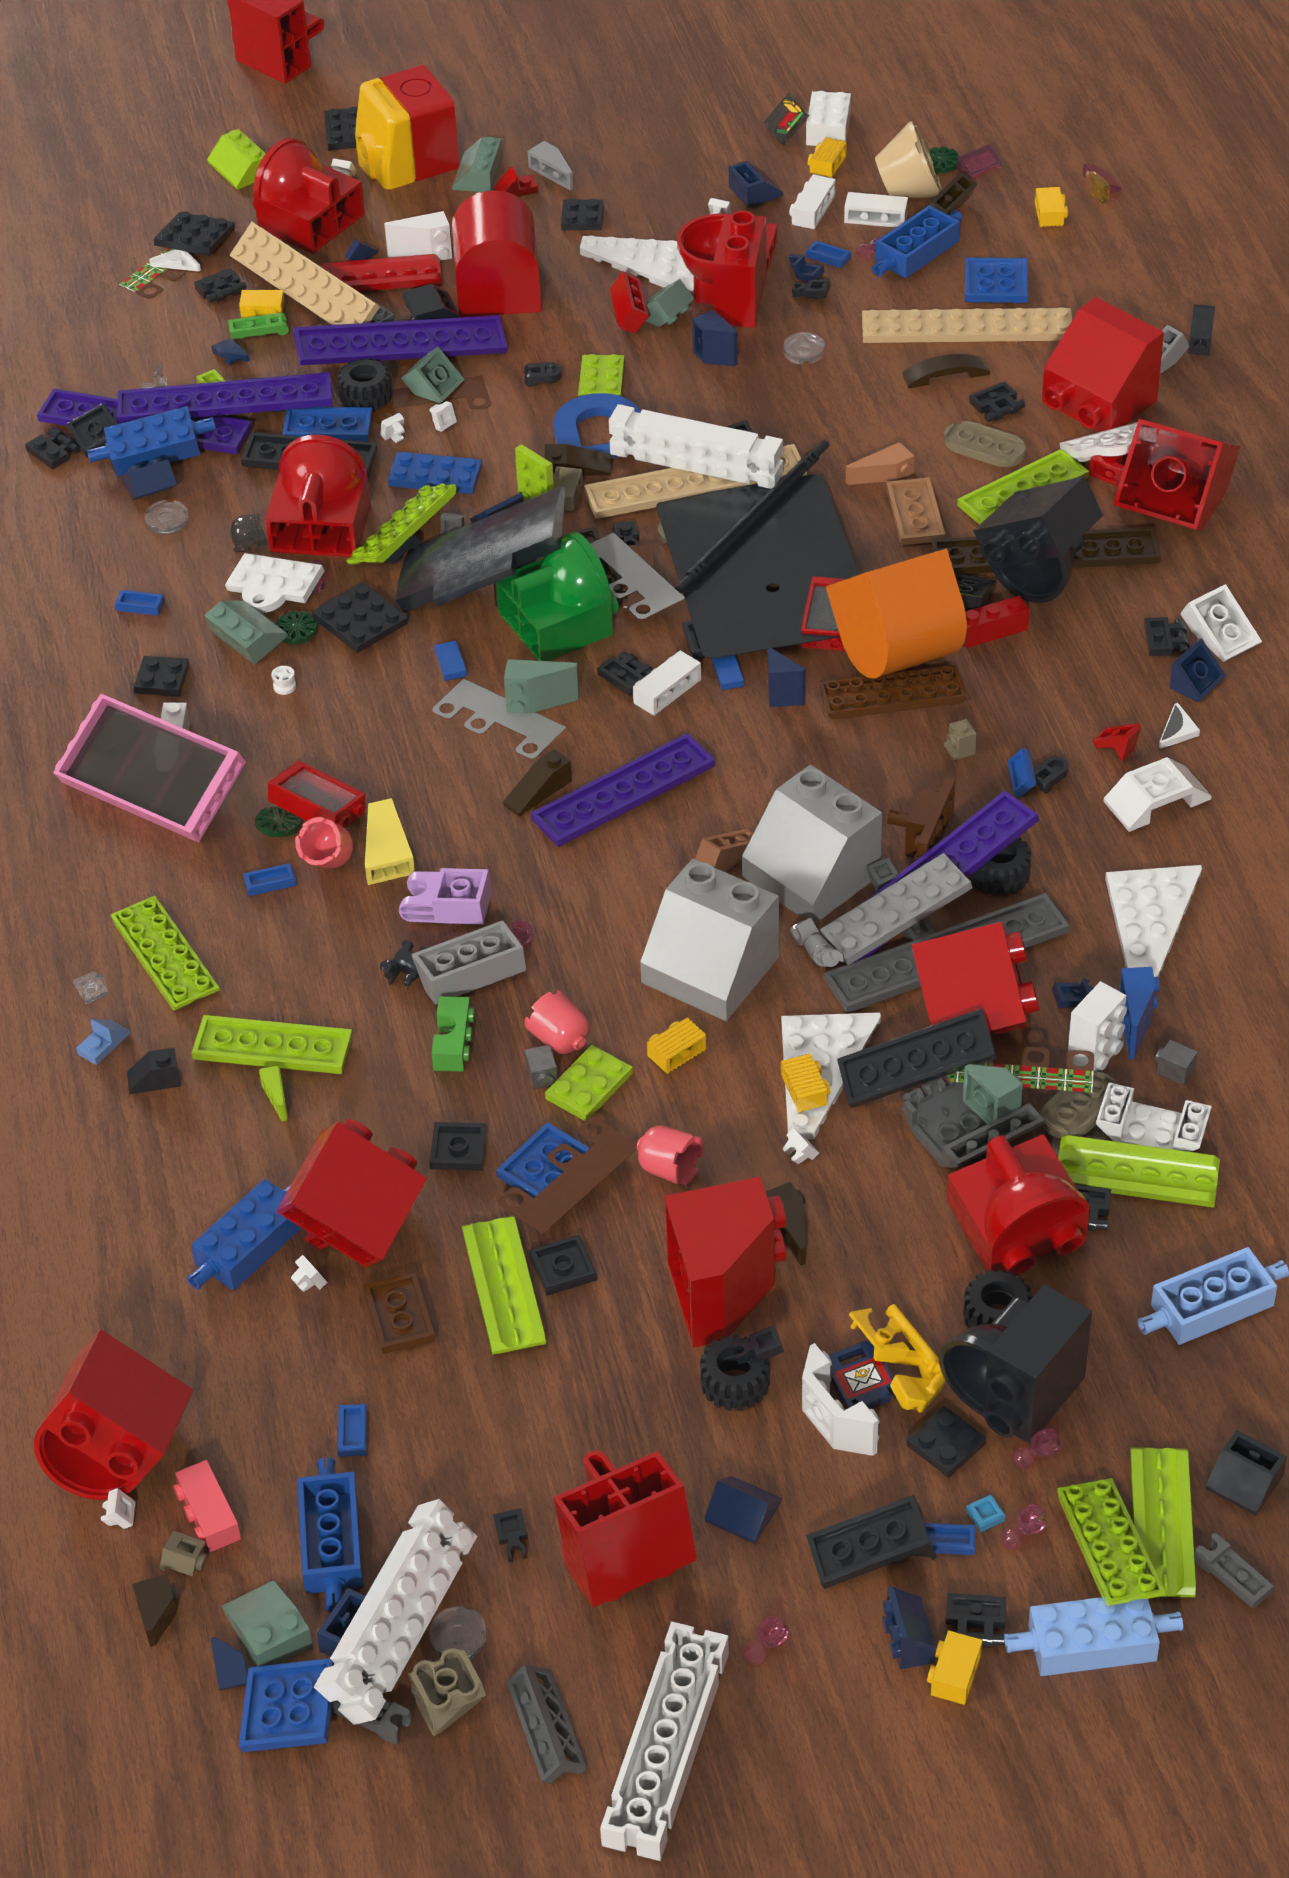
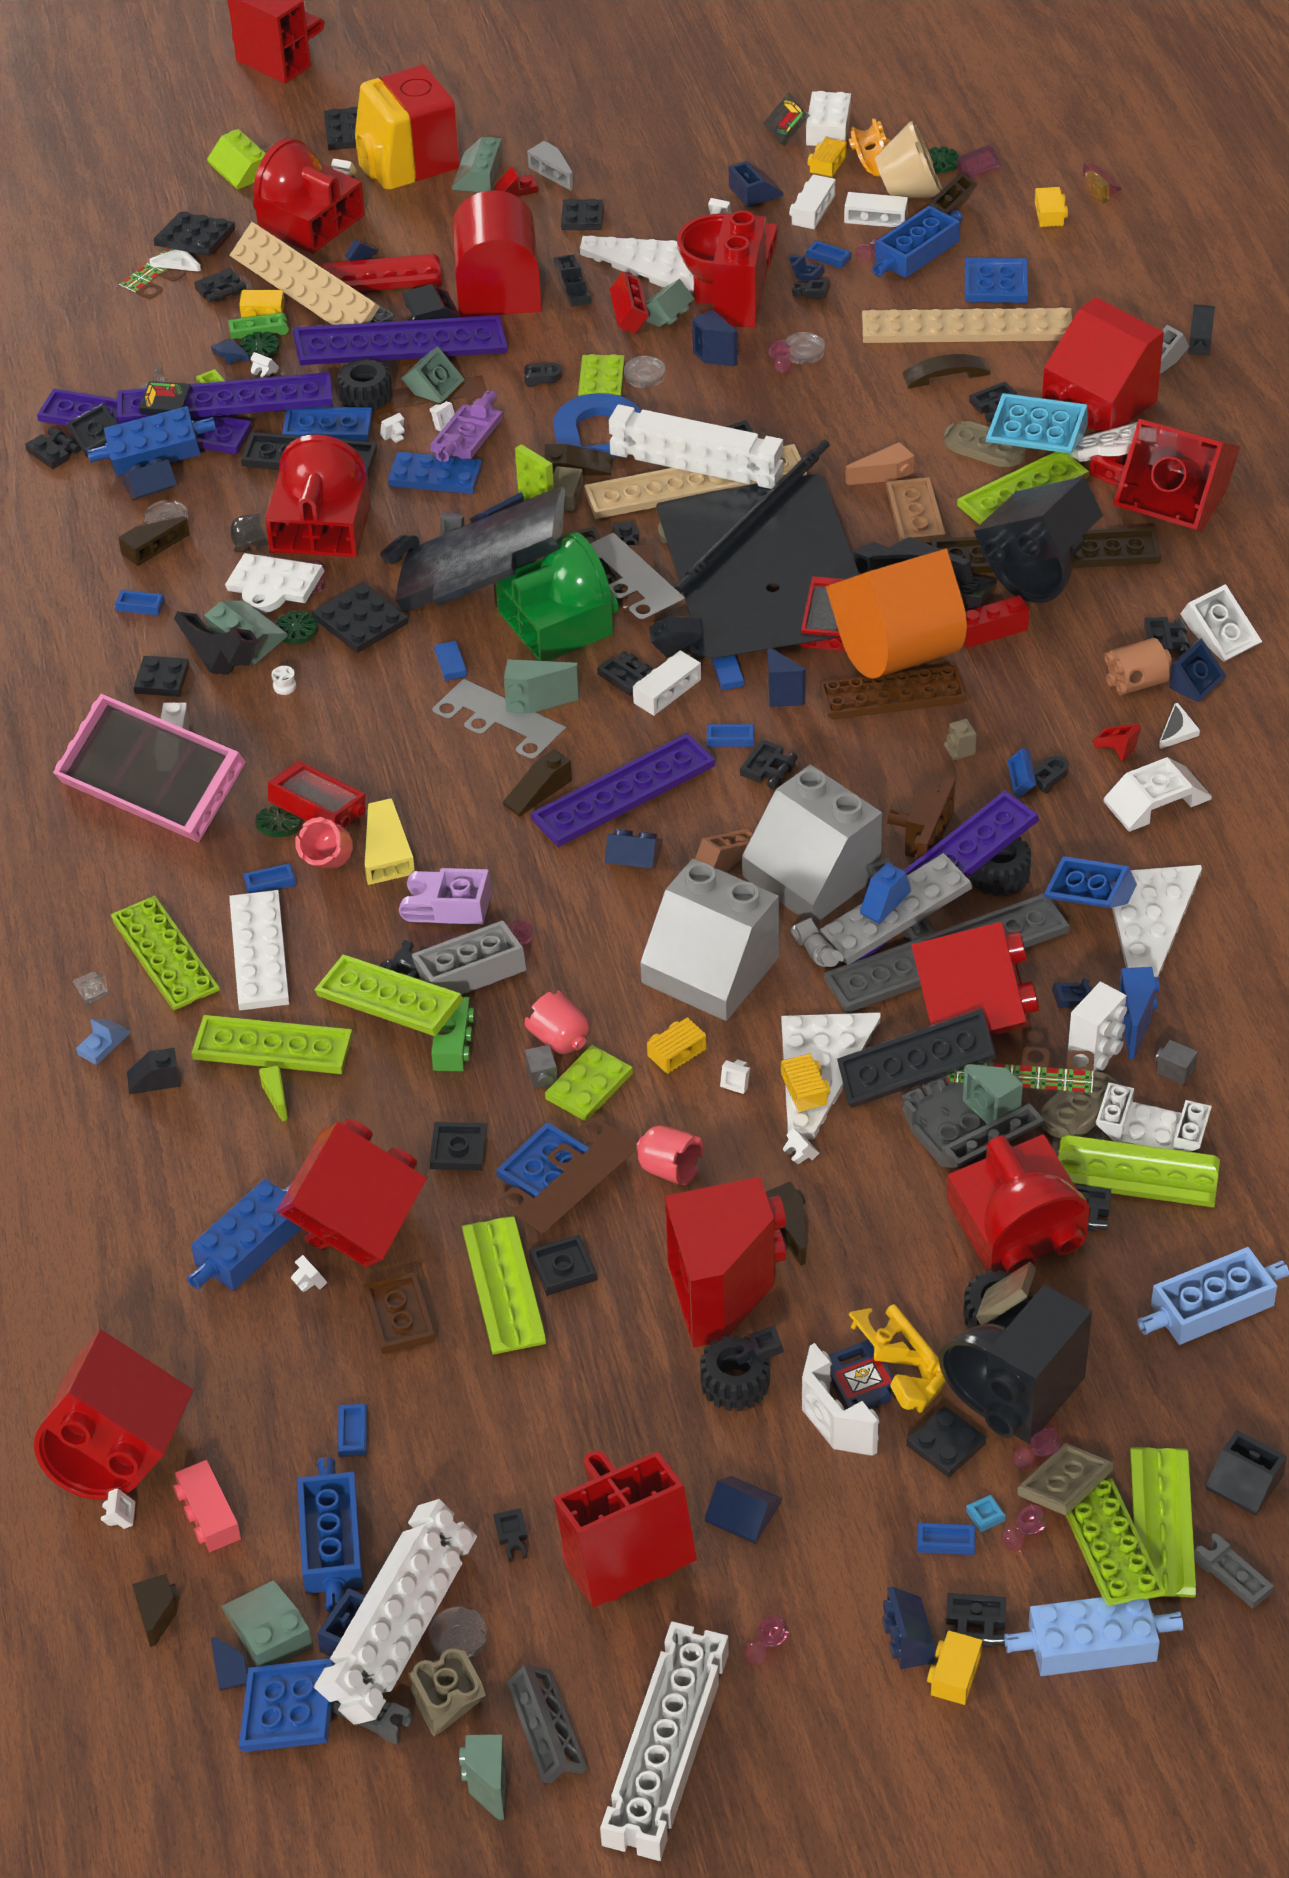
(151, 539): none -> dark brown slope
(164, 397): none -> tile
(183, 1554): dark tan brick -> none
(218, 650): none -> black arch
(259, 950): none -> white plate
(263, 364): none -> white tile
(267, 344): none -> dark green wheel
(389, 995): none -> lime plate
(403, 524): lime plate -> none
(419, 236): white slope -> none
(467, 429): none -> medium lavender plate
(485, 1771): none -> sand green slope
(572, 280): none -> black slope
(631, 850): none -> dark blue slope
(644, 371): none -> clear tile
(675, 633): none -> black slope
(730, 735): none -> blue tile
(735, 1076): none -> white tile
(762, 761): none -> black plate
(779, 353): none -> clear pink plate
(864, 138): none -> light orange piece
(870, 1542): black plate -> none
(877, 556): none -> black arch
(885, 893): none -> blue slope
(1006, 1293): none -> dark tan tile
(1038, 423): none -> medium azure slope
(1065, 1479): none -> dark tan tile
(1091, 883): none -> blue slope
(1138, 666): none -> nougat cylinder

